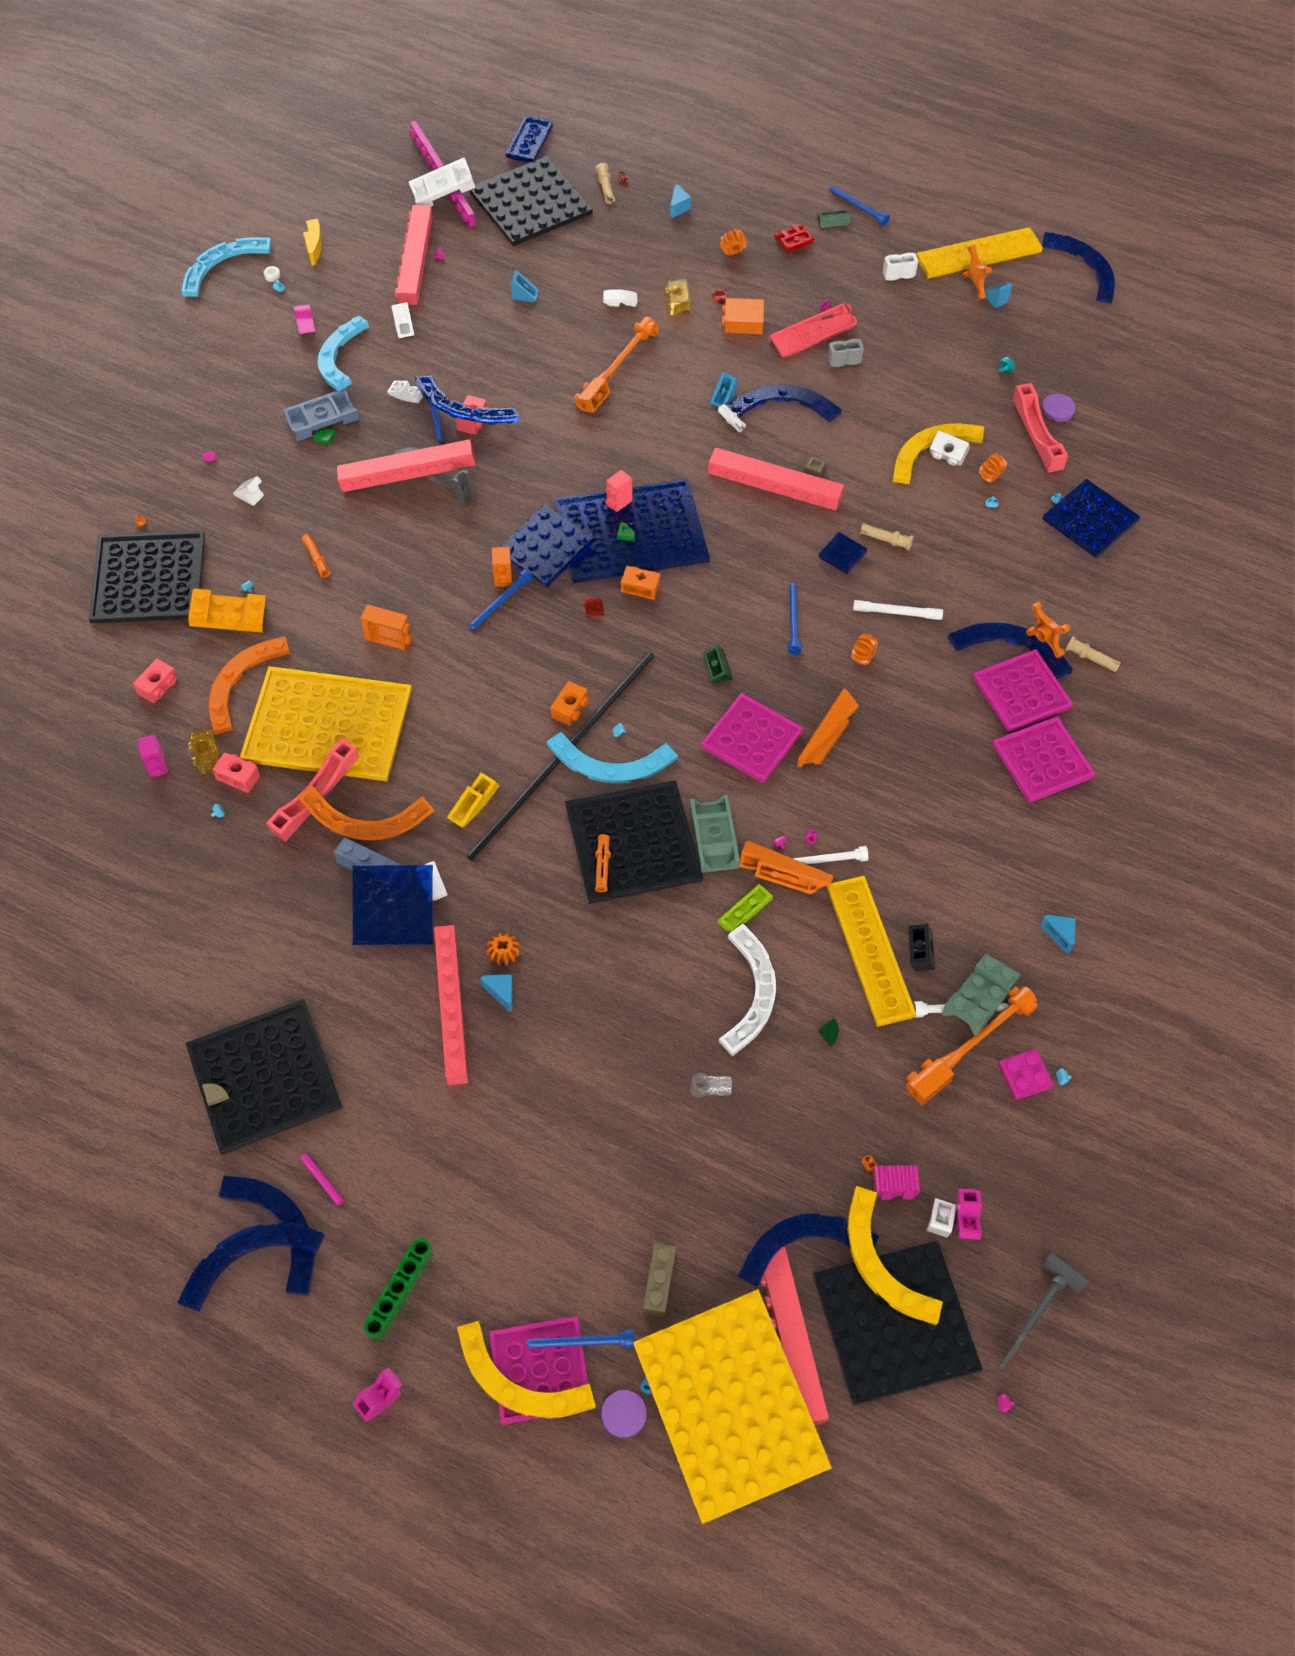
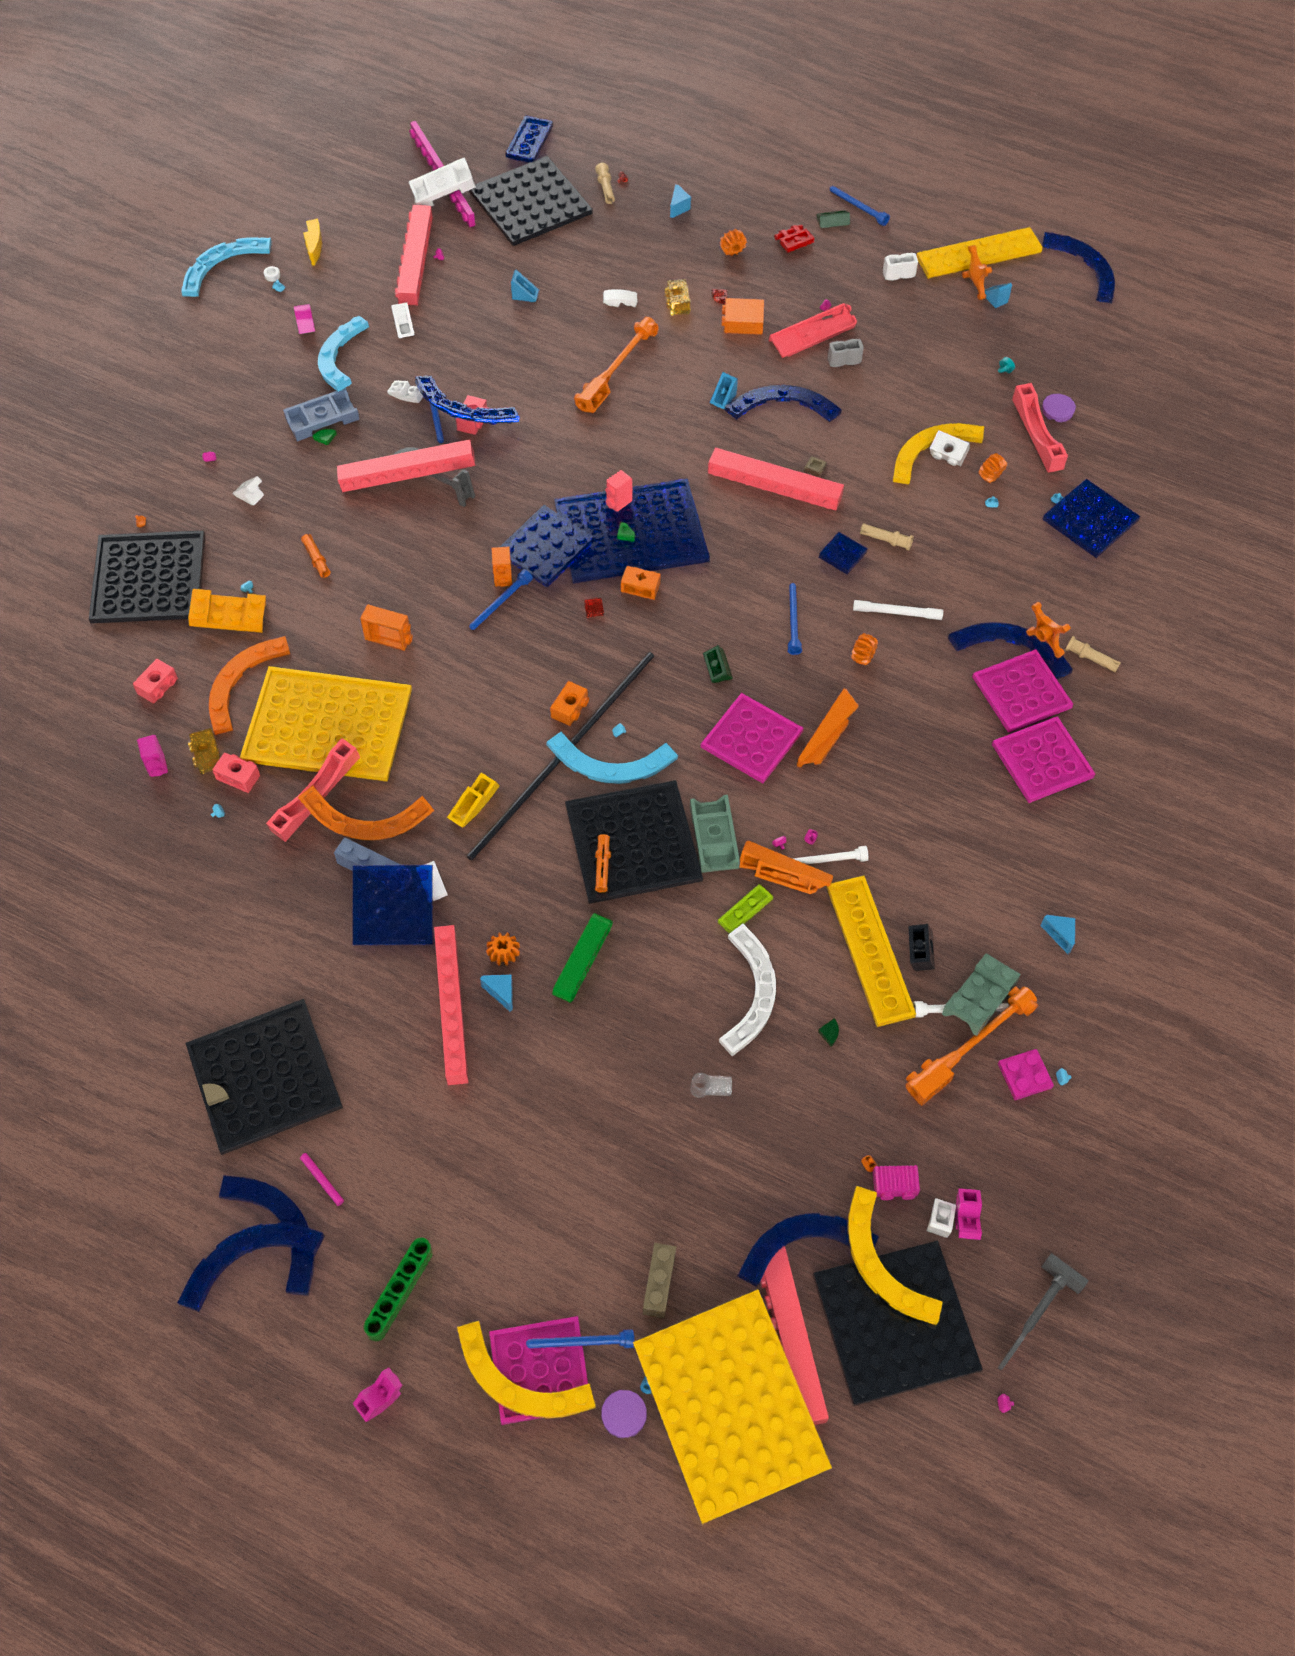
(582, 958): none -> green beam
(731, 418): white axle -> none

